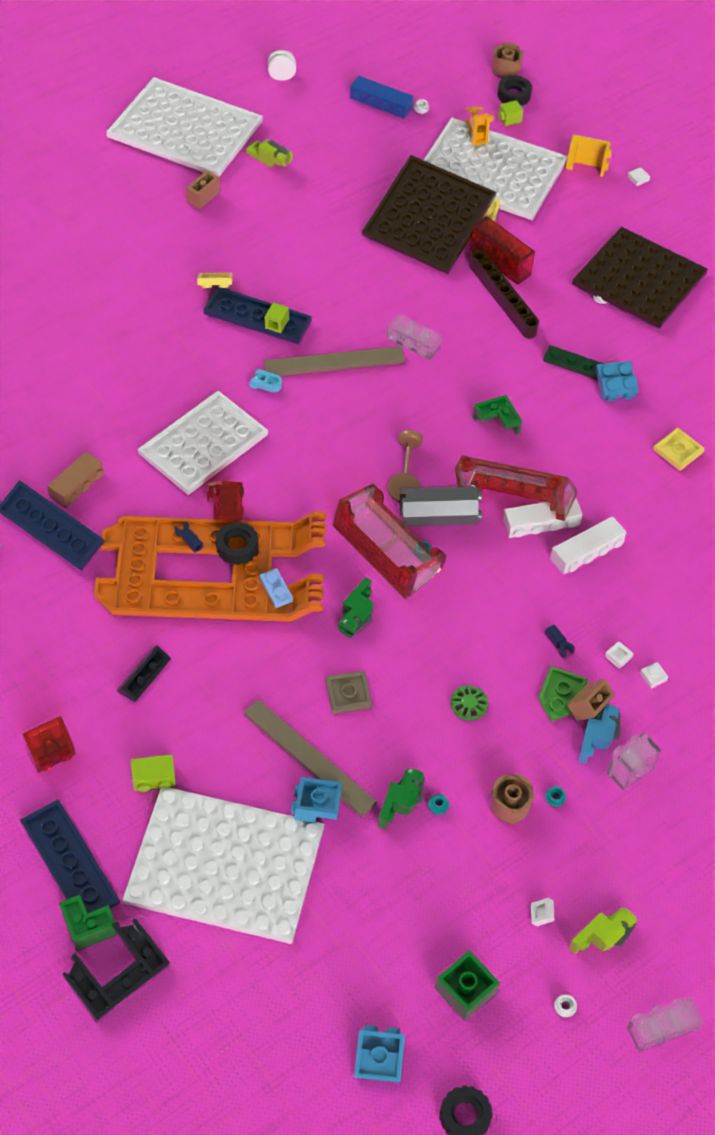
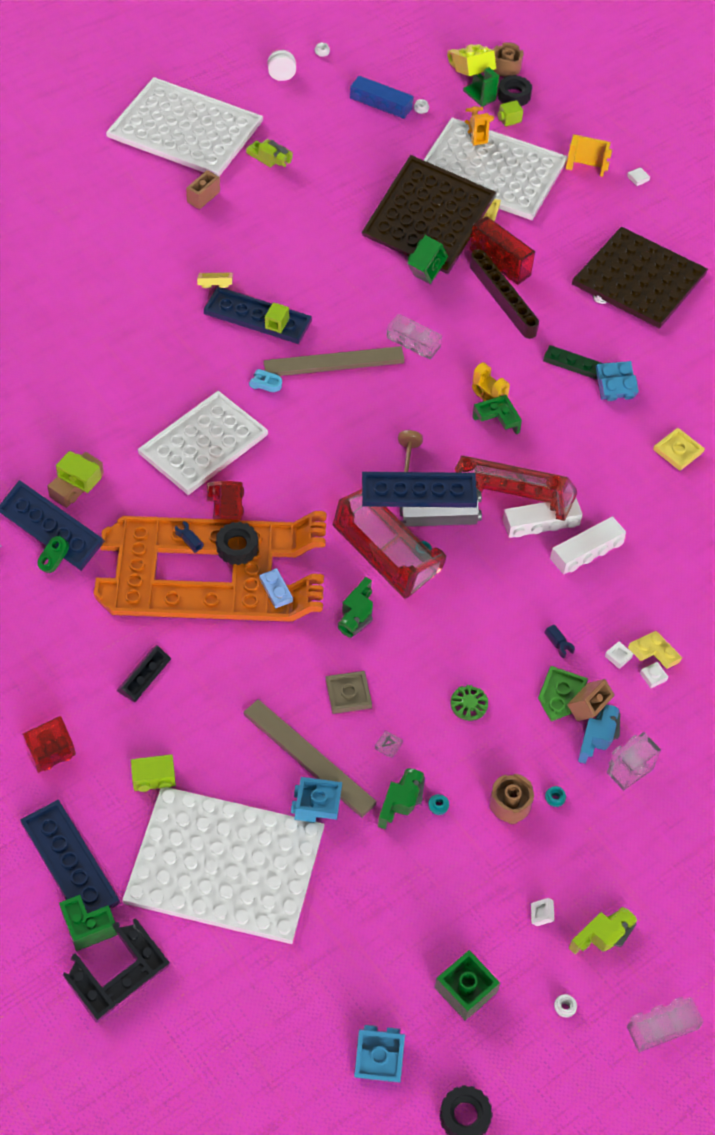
(53, 554): none -> green plate
(78, 471): none -> lime brick
(322, 49): none -> white plate
(388, 744): none -> clear tile
(419, 489): none -> dark blue plate
(427, 259): none -> green brick
(472, 59): none -> neon yellow brick
(483, 88): none -> green panel
(486, 386): none -> yellow piece
(655, 645): none -> light yellow plate

